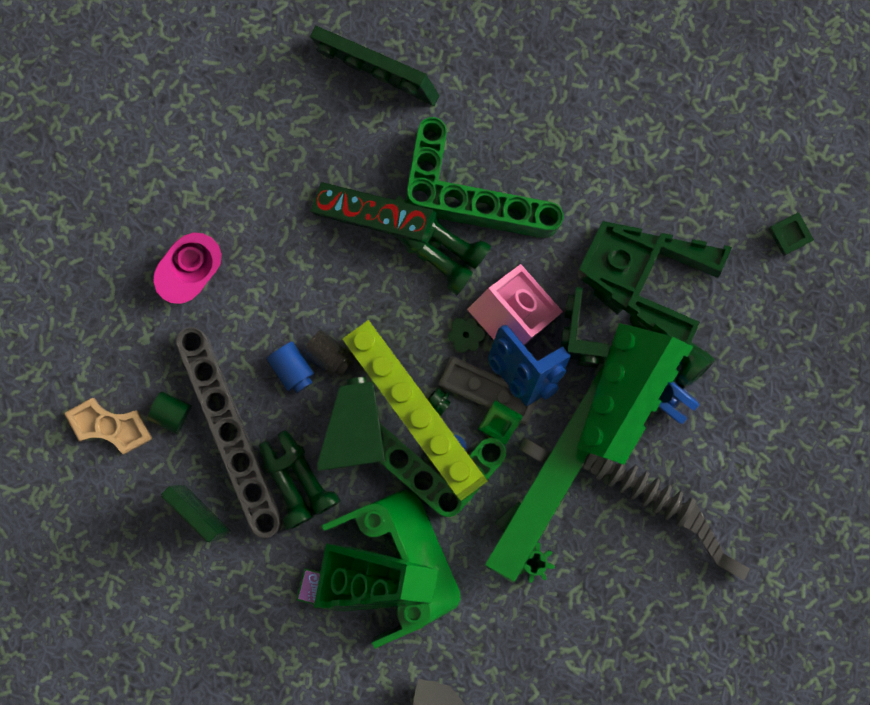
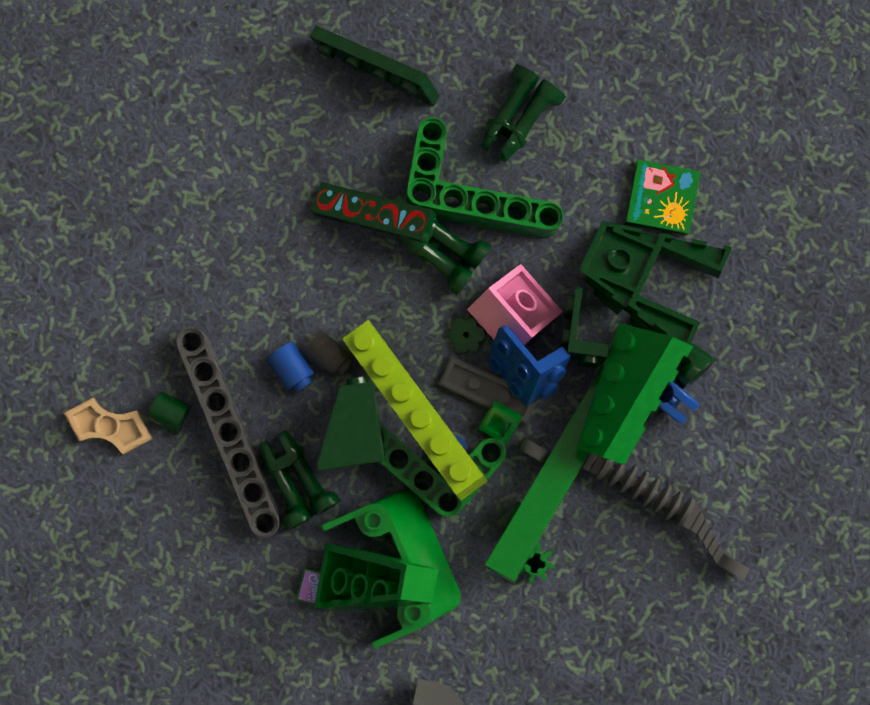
(187, 267): dark pink piece -> none
(195, 513): dark green tile -> none
(439, 401): dark green plate -> none
(524, 82): none -> dark green piece
(662, 197): none -> green tile
(791, 234): dark green plate -> none

